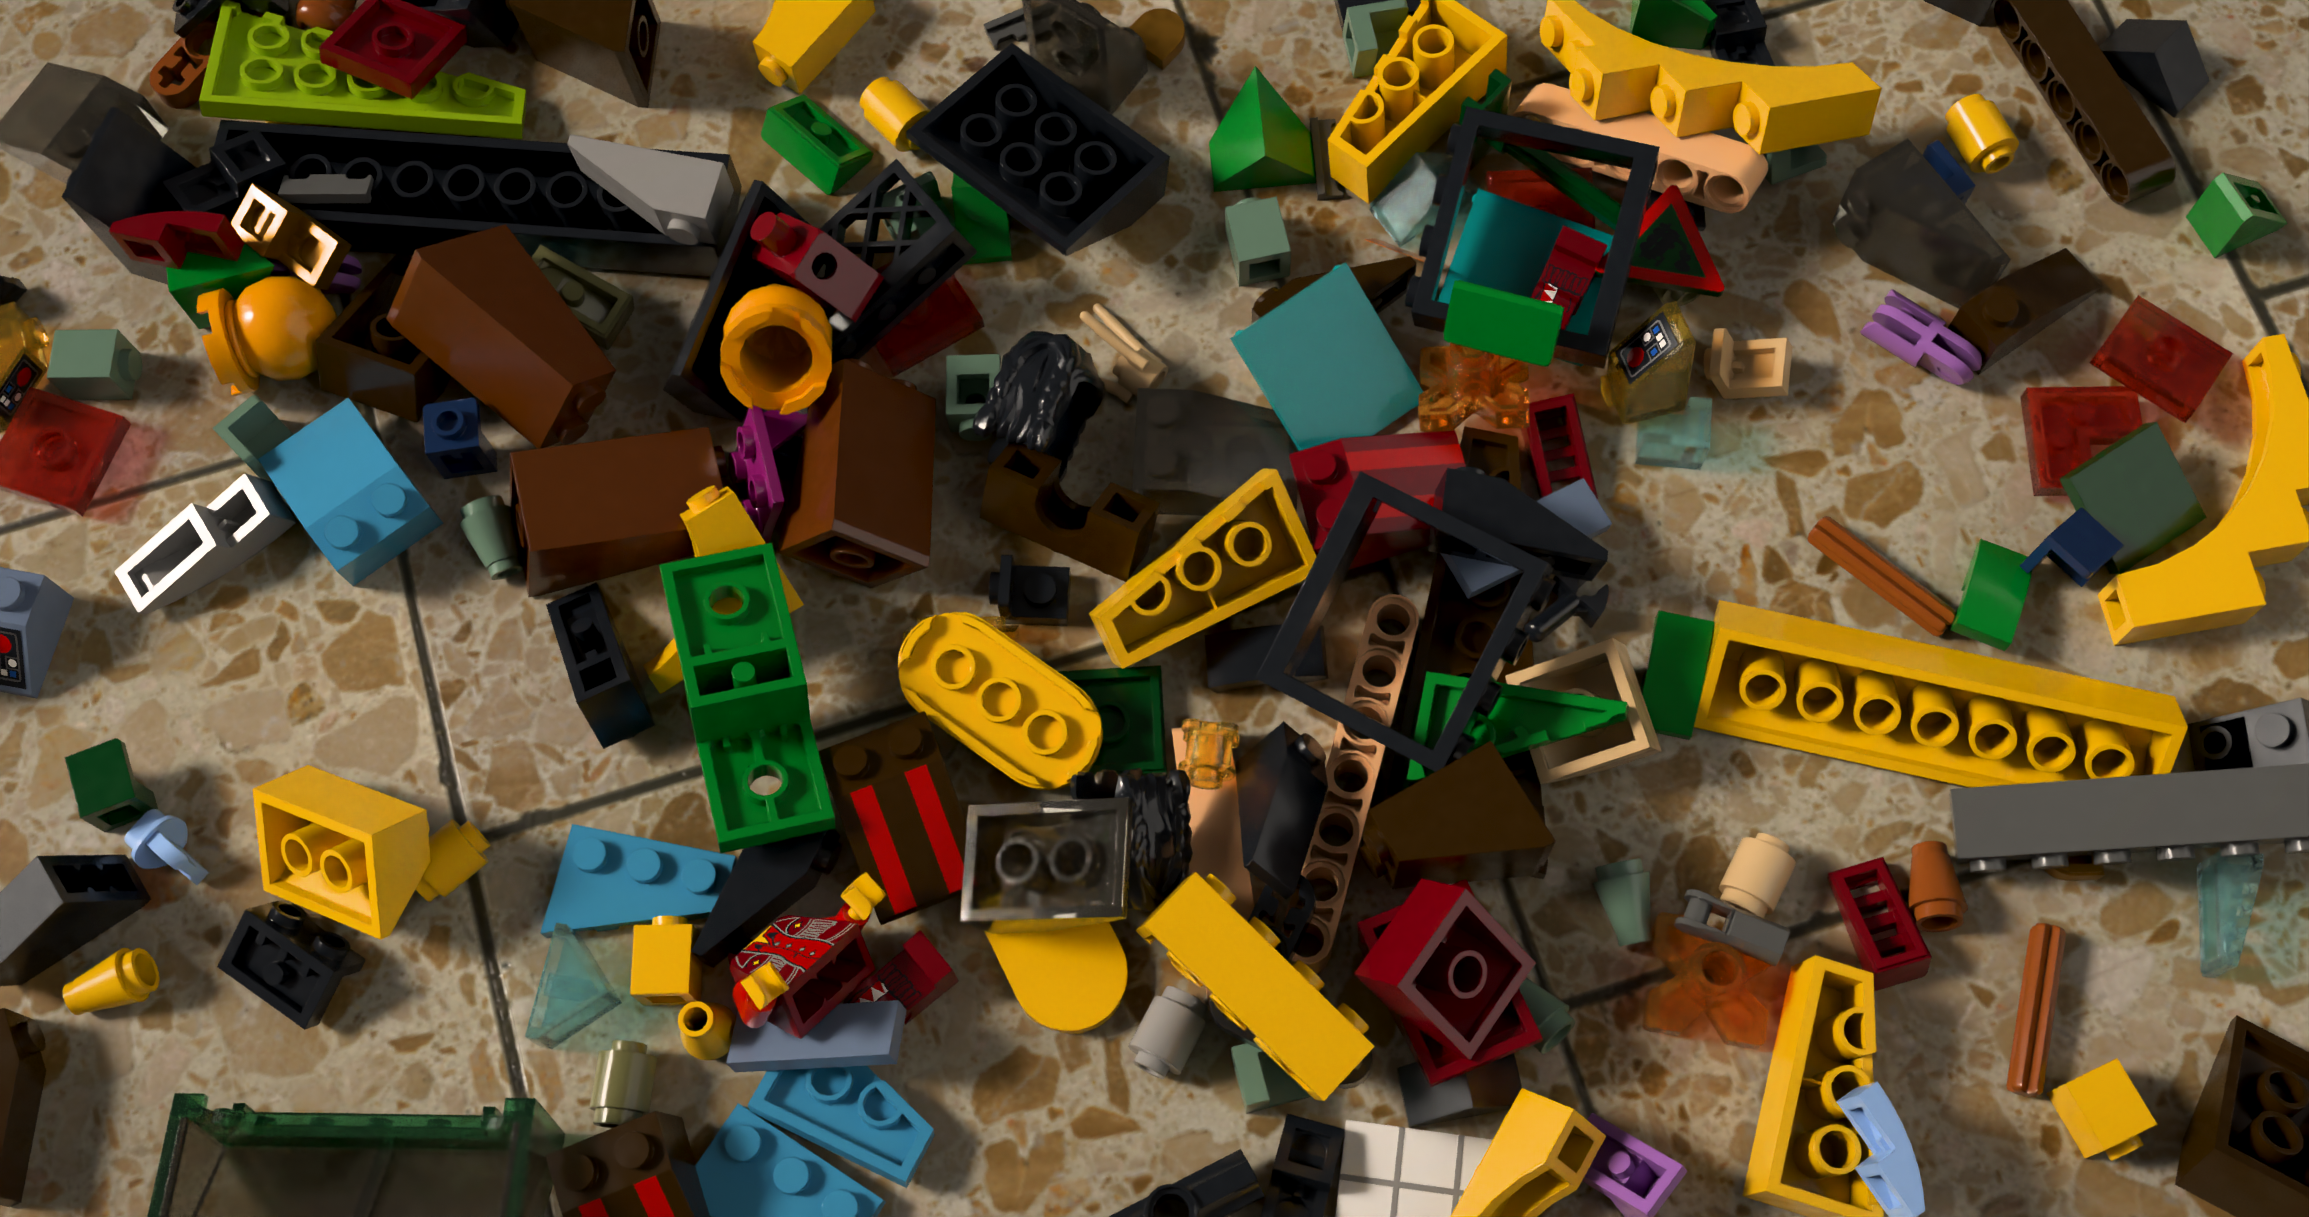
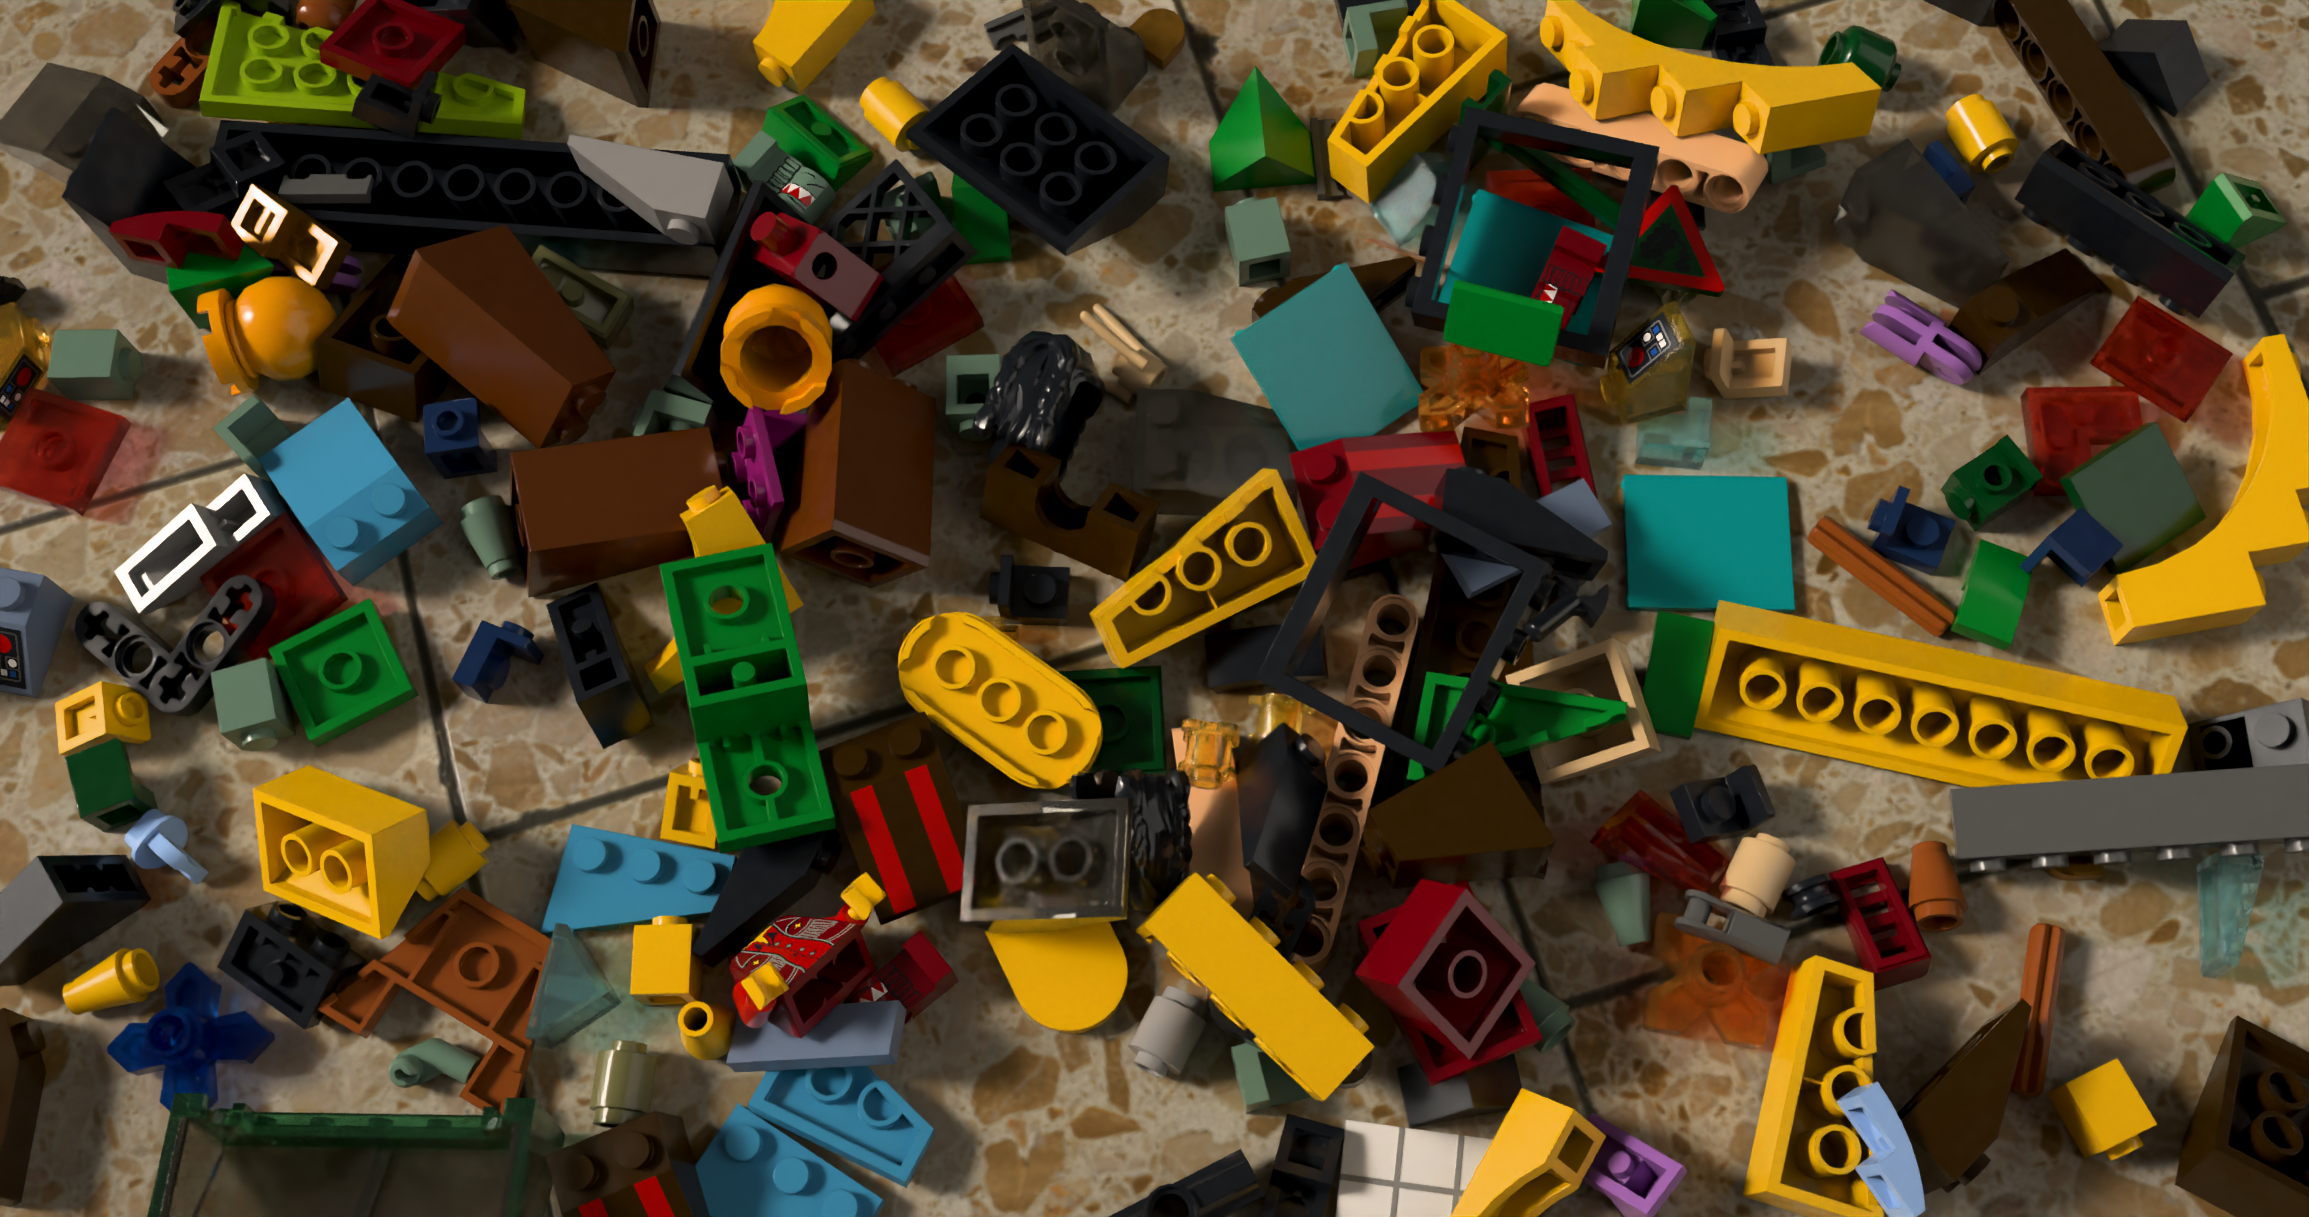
(101, 715): none -> yellow bracket
(171, 663): none -> black beam
(190, 1038): none -> clear blue plant
(252, 705): none -> sand green brick
(294, 570): none -> clear red plate
(343, 672): none -> green plate
(398, 107): none -> black bracket
(431, 1060): none -> sand green arm
(474, 968): none -> dark orange wing
(488, 655): none -> dark blue bracket
(673, 413): none -> sand green bracket
(687, 807): none -> yellow bracket
(796, 185): none -> sand green leg
(1275, 710): none -> clear yellow brick
(1657, 843): none -> clear red wing
(1707, 542): none -> teal piece
(1723, 805): none -> black bracket
(1811, 897): none -> black bush
(1867, 50): none -> dark green head
(1909, 532): none -> dark blue bracket
(1965, 1102): none -> dark brown slope
(1991, 484): none -> dark green brick
(2128, 228): none -> black slope

